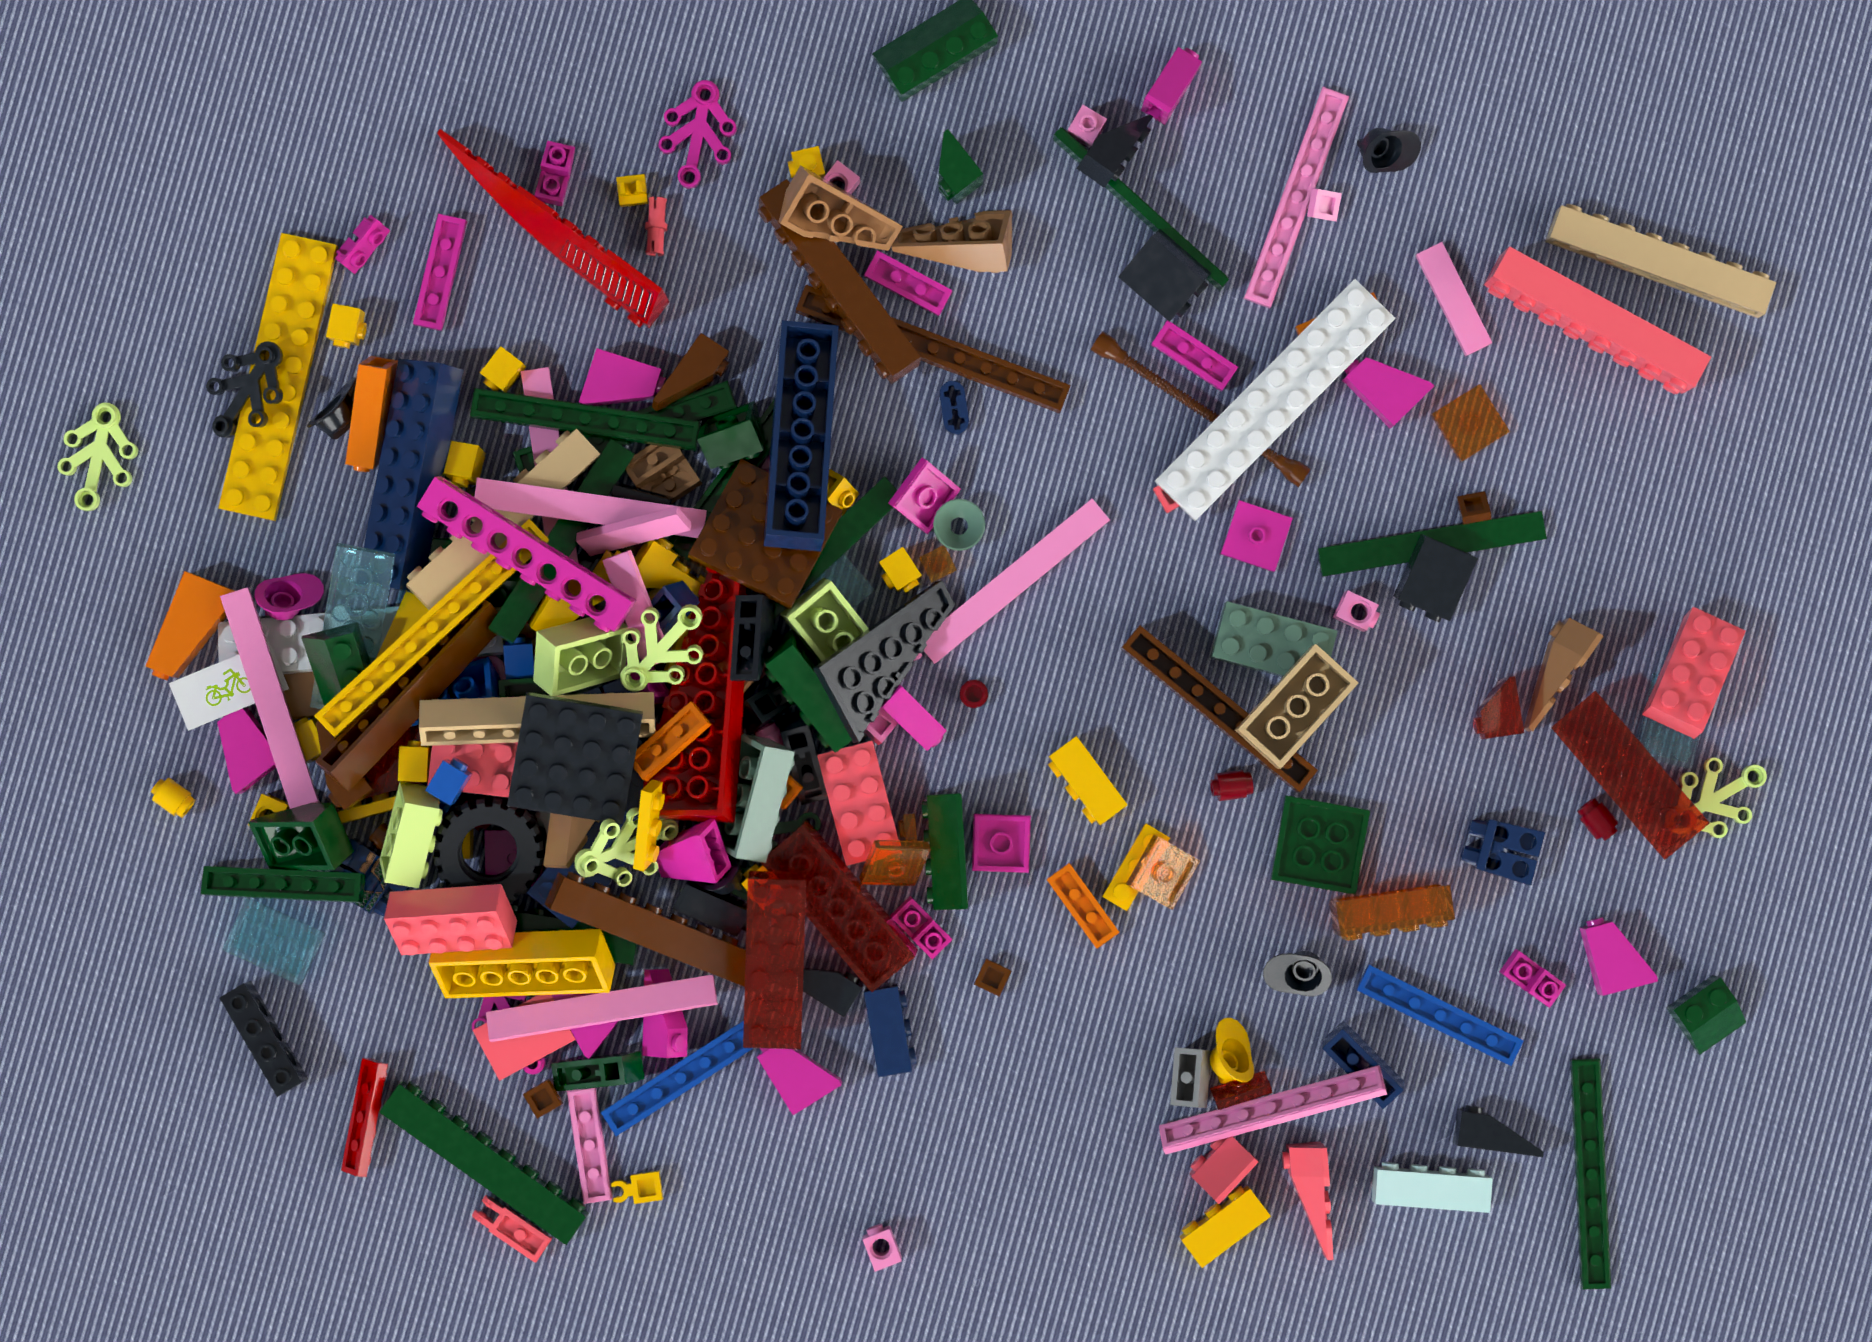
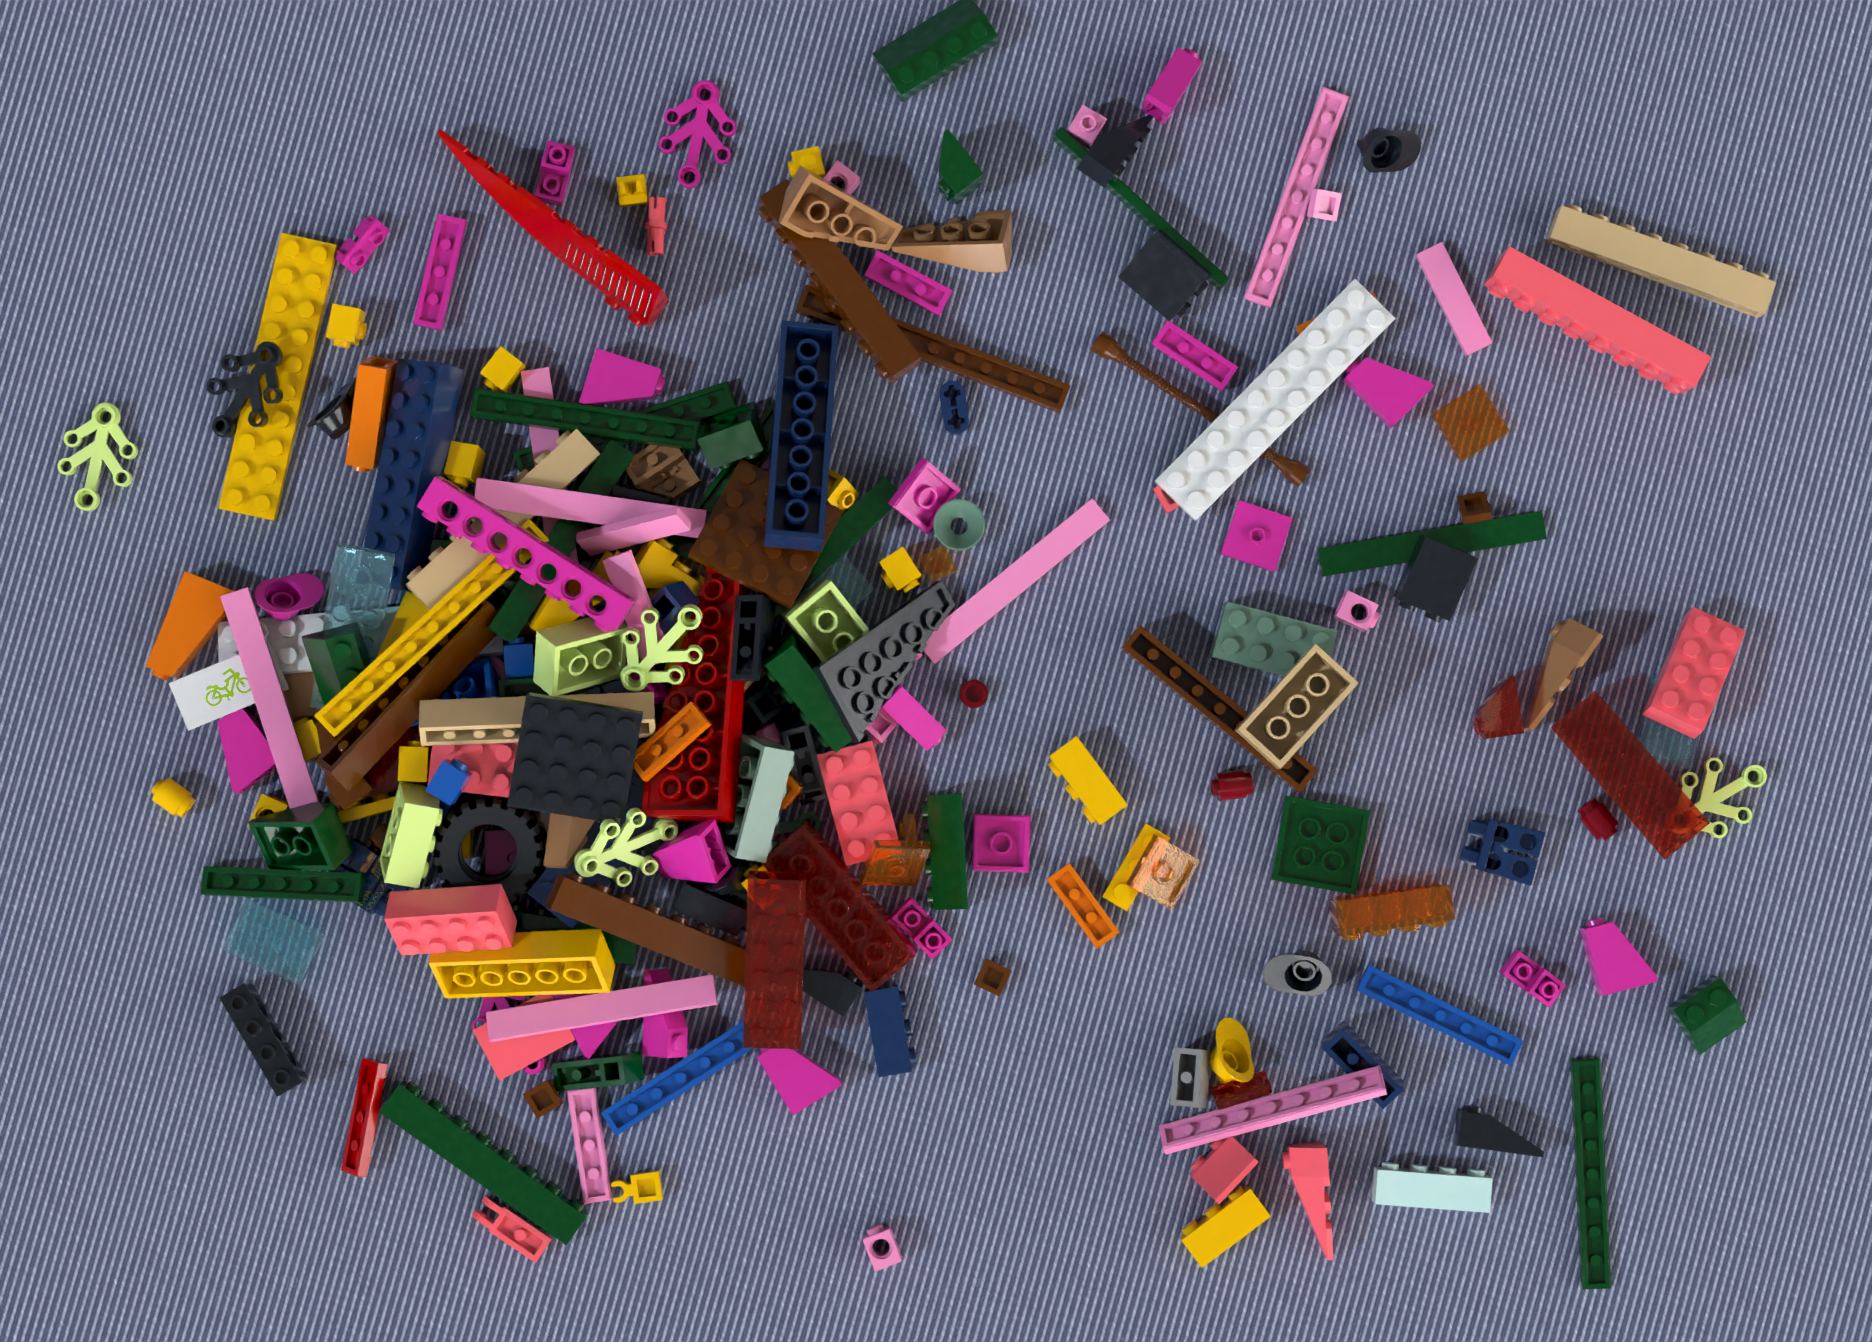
(648, 825): yellow plate -> none
(695, 370): reddish brown slope -> none

